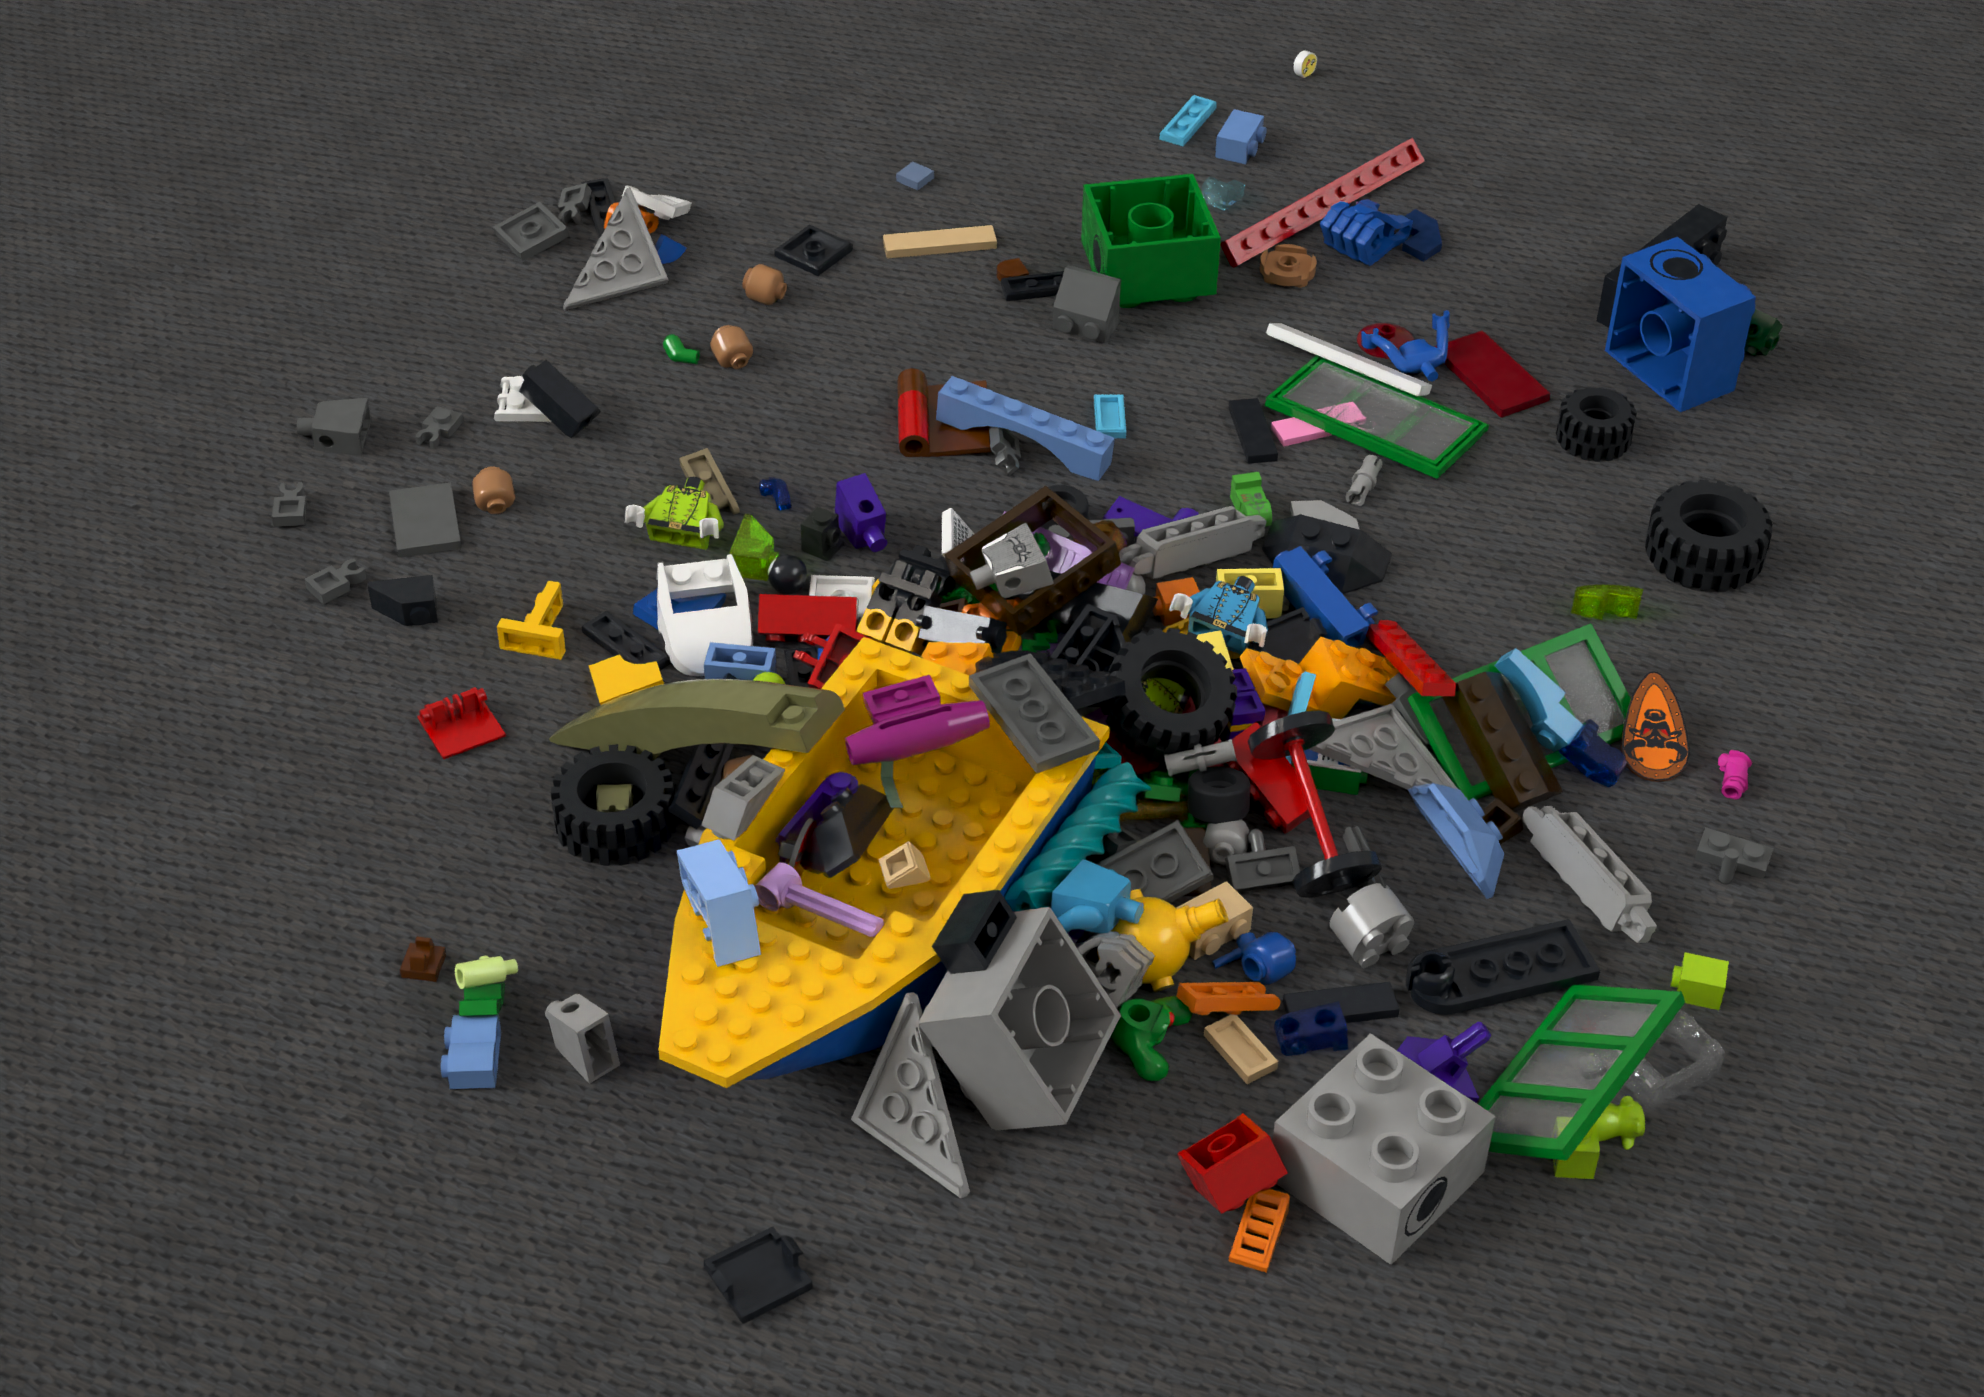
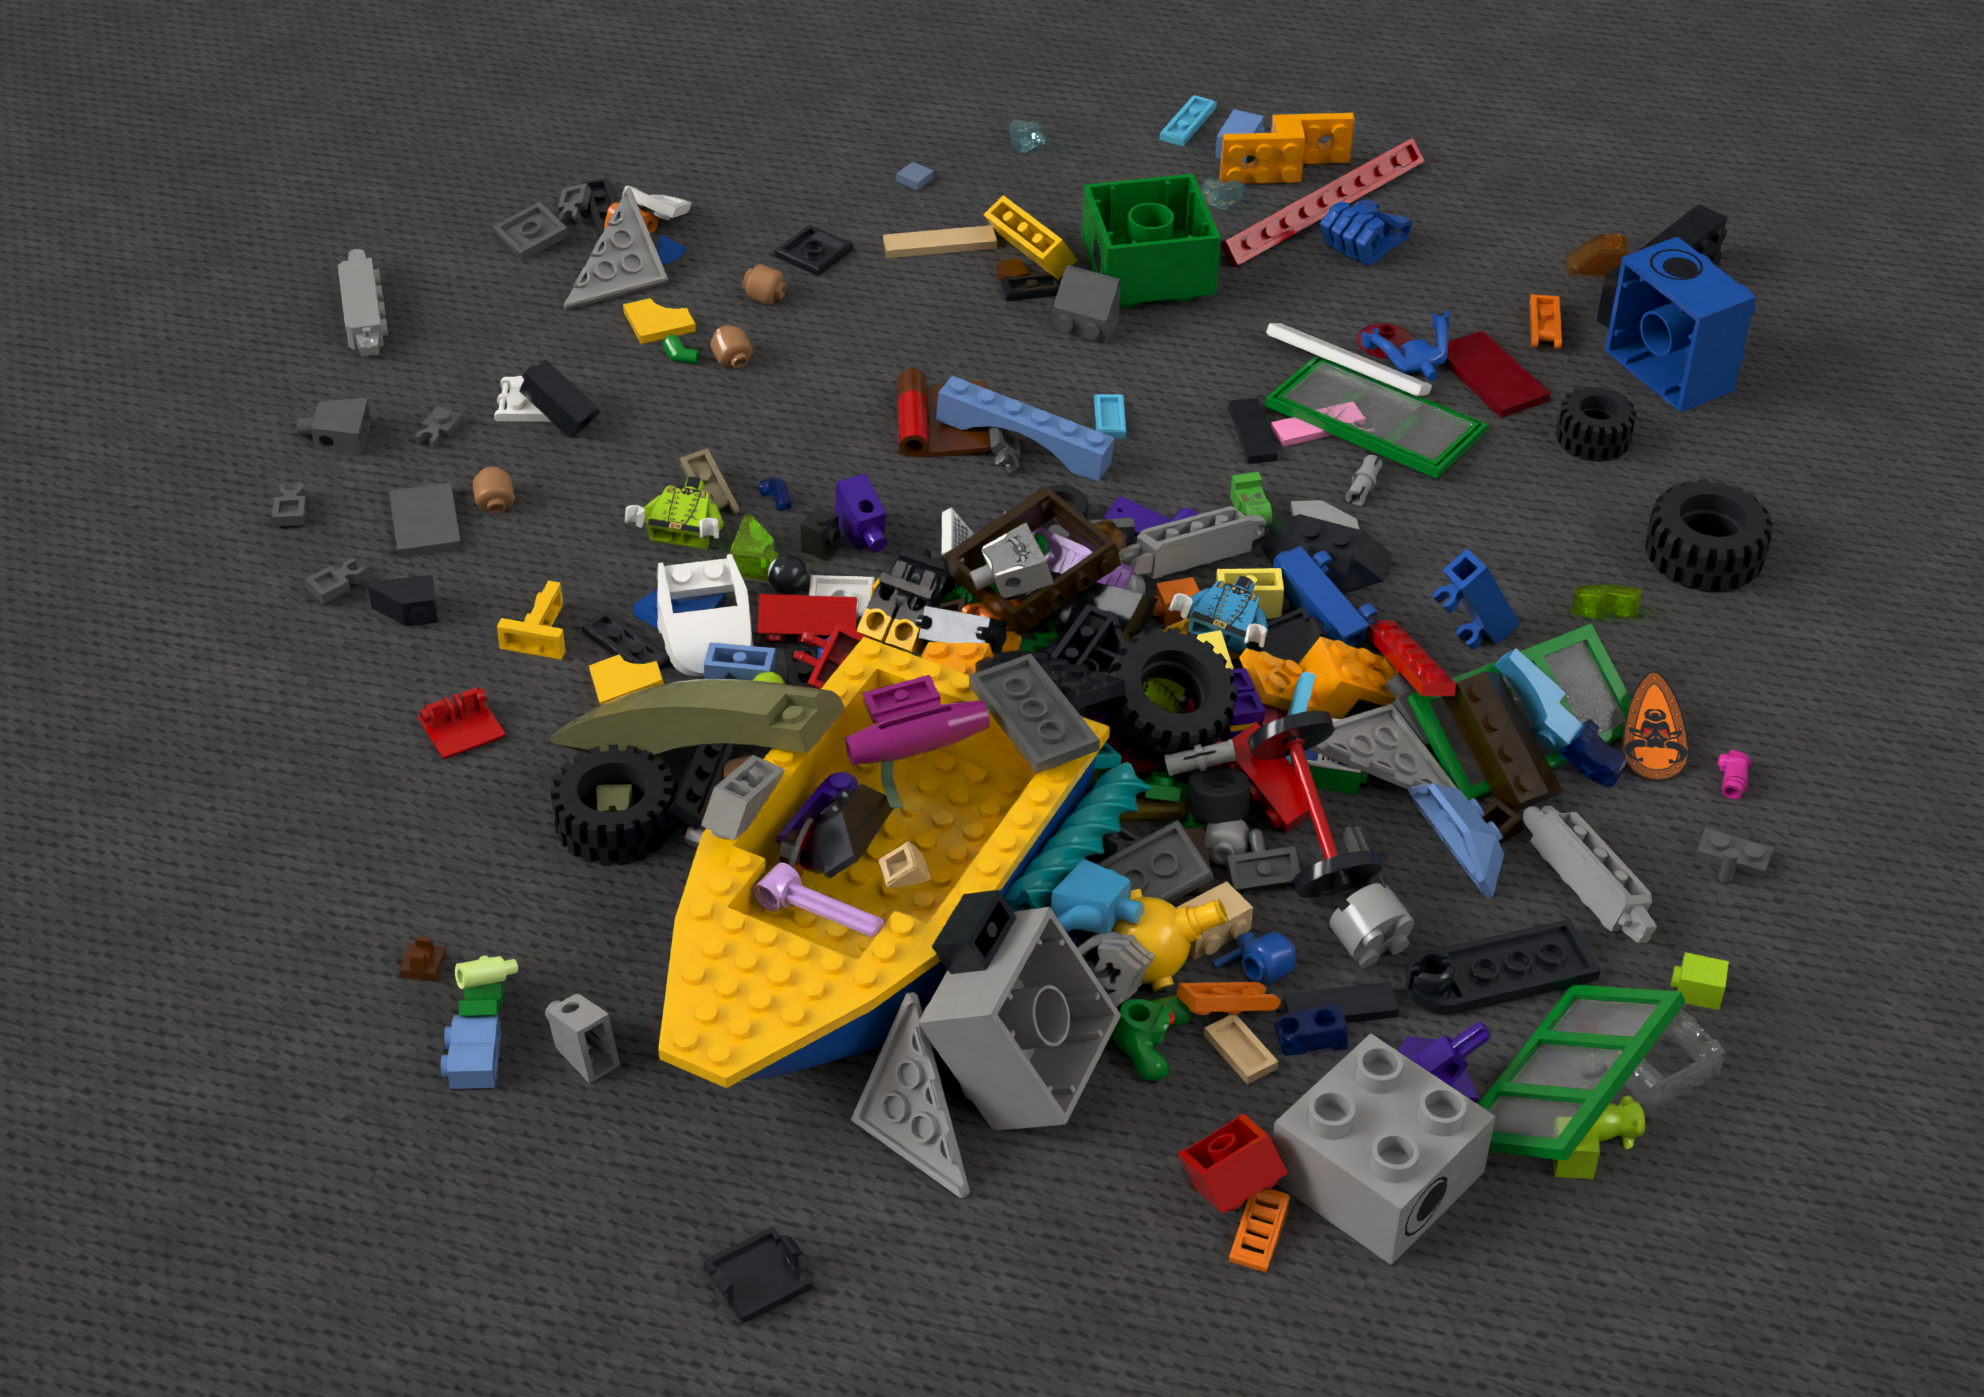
(362, 303): none -> light grey hinge
(655, 322): none -> yellow tile
(723, 899): light blue wedge -> none
(1025, 135): none -> clear light blue piece
(1030, 237): none -> yellow brick
(1288, 146): none -> light orange bracket
(1288, 266): medium nougat plate -> none
(1305, 63): tile -> none
(1425, 236): dark blue tile -> none
(1480, 596): none -> blue brick
(1545, 320): none -> orange hinge
(1598, 255): none -> clear orange slope
(1762, 334): dark green brick -> none

